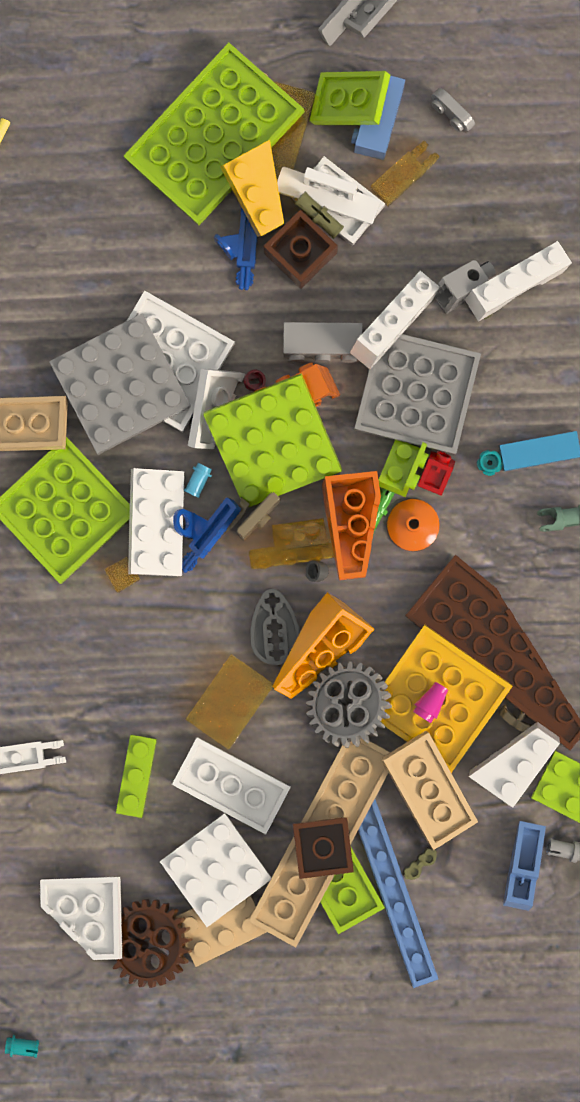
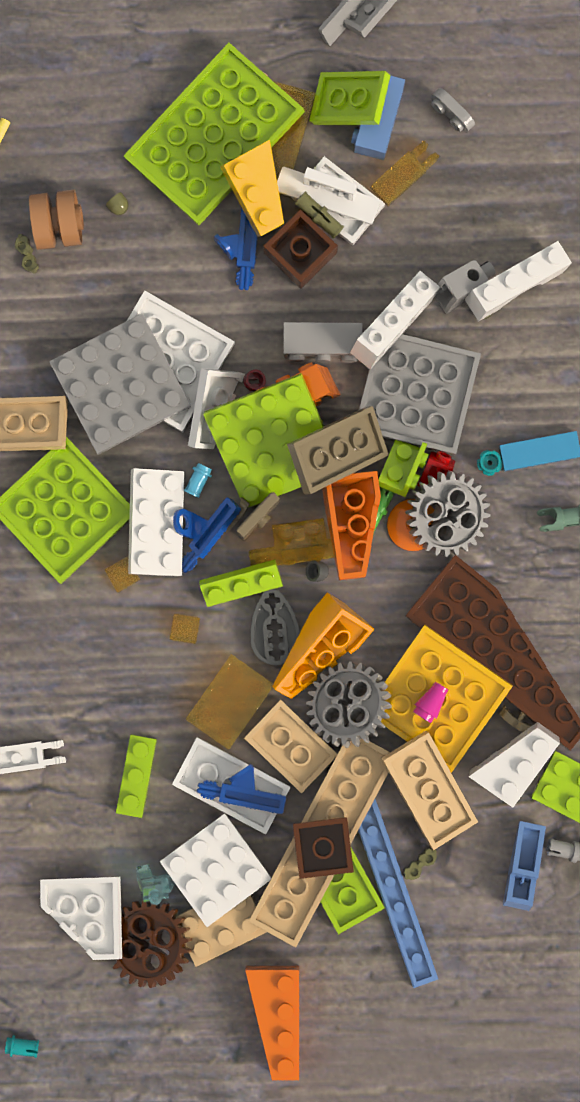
(29, 261): none -> olive piece
(63, 219): none -> medium nougat wheel
(118, 204): none -> olive hinge
(153, 887): none -> clear light blue piece
(185, 628): none -> clear yellow plate
(241, 583): none -> lime plate
(243, 792): none -> blue piece
(277, 1012): none -> orange wedge
(291, 746): none -> tan plate
(337, 450): none -> dark tan plate
(456, 534): none -> light grey gear

